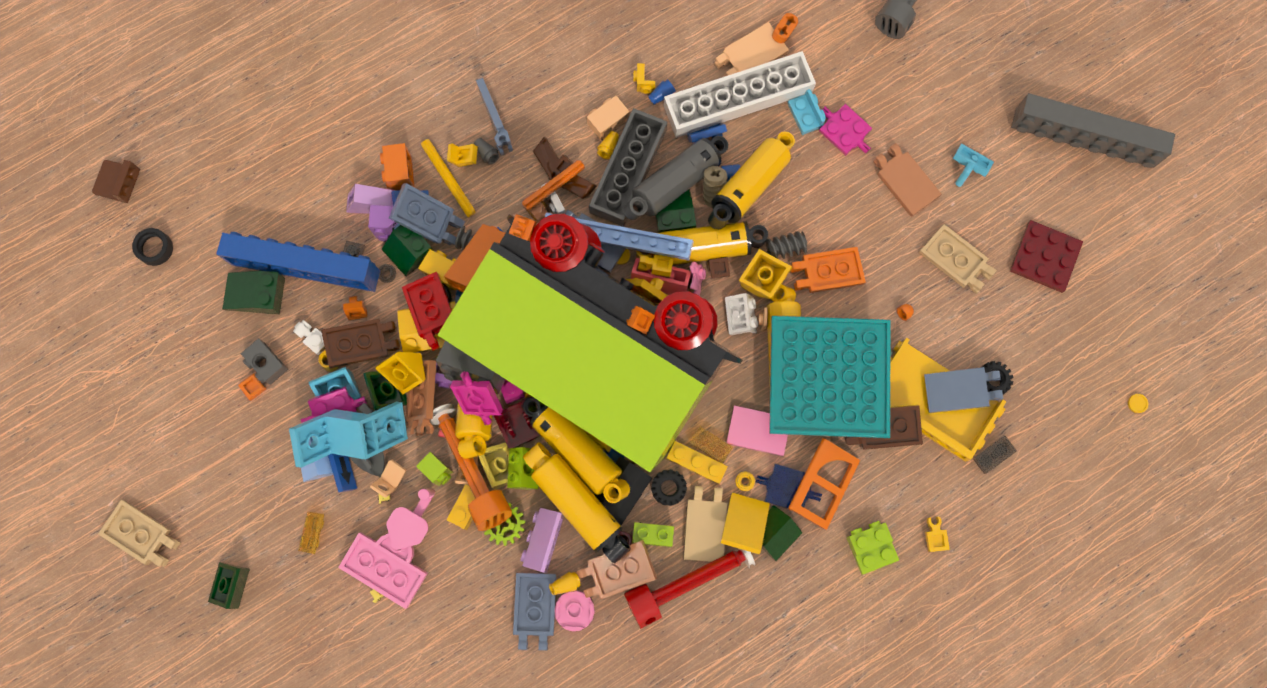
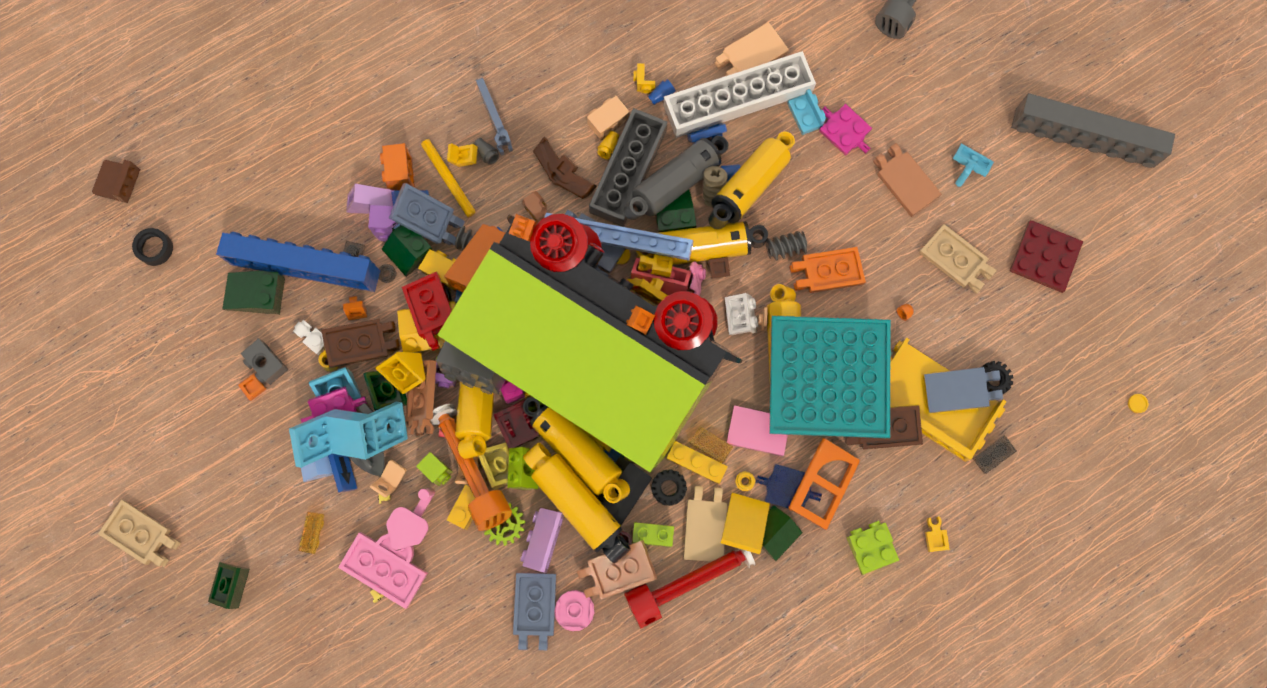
(476, 397): dark pink plate -> none
(553, 185): orange axle -> none
(556, 205): white plate -> none
(566, 583): yellow cone -> none
(764, 275): yellow slope -> none
(782, 26): orange beam -> none

